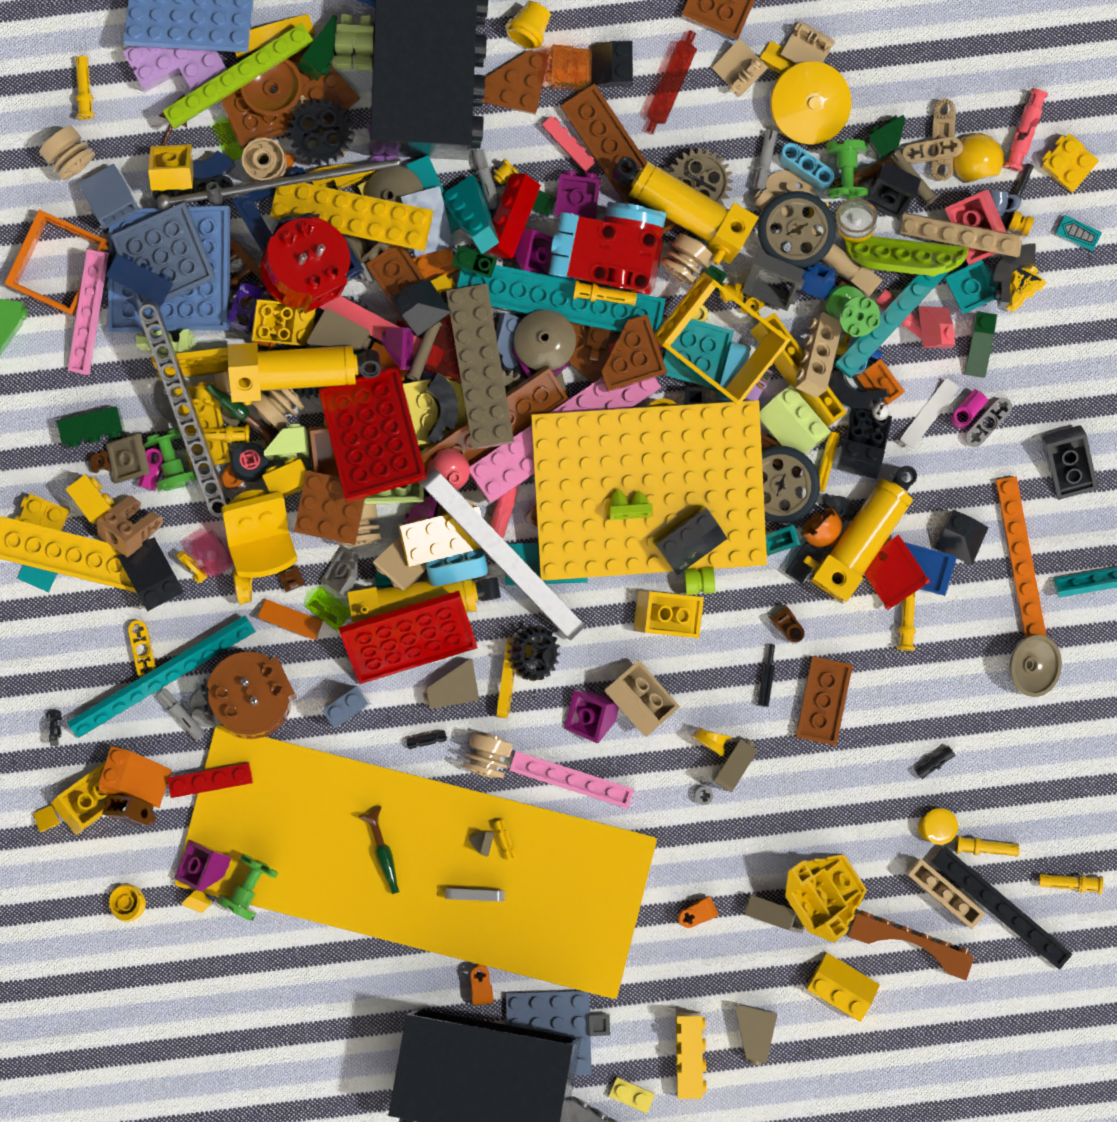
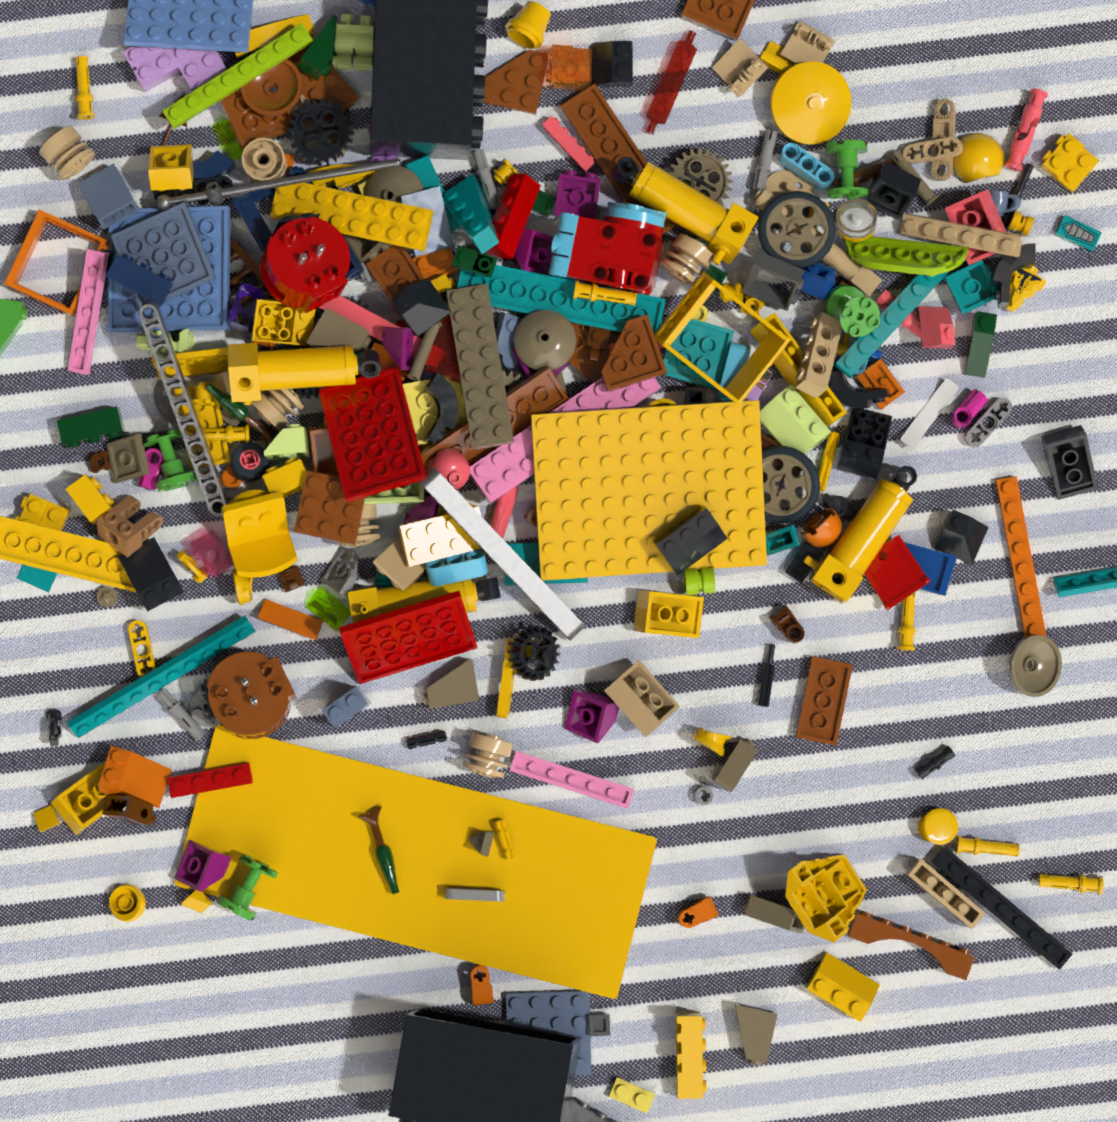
(107, 596): none -> dark tan tile
(621, 510): lime tile -> none
(884, 413): white hinge -> none
(886, 139): dark green slope -> none

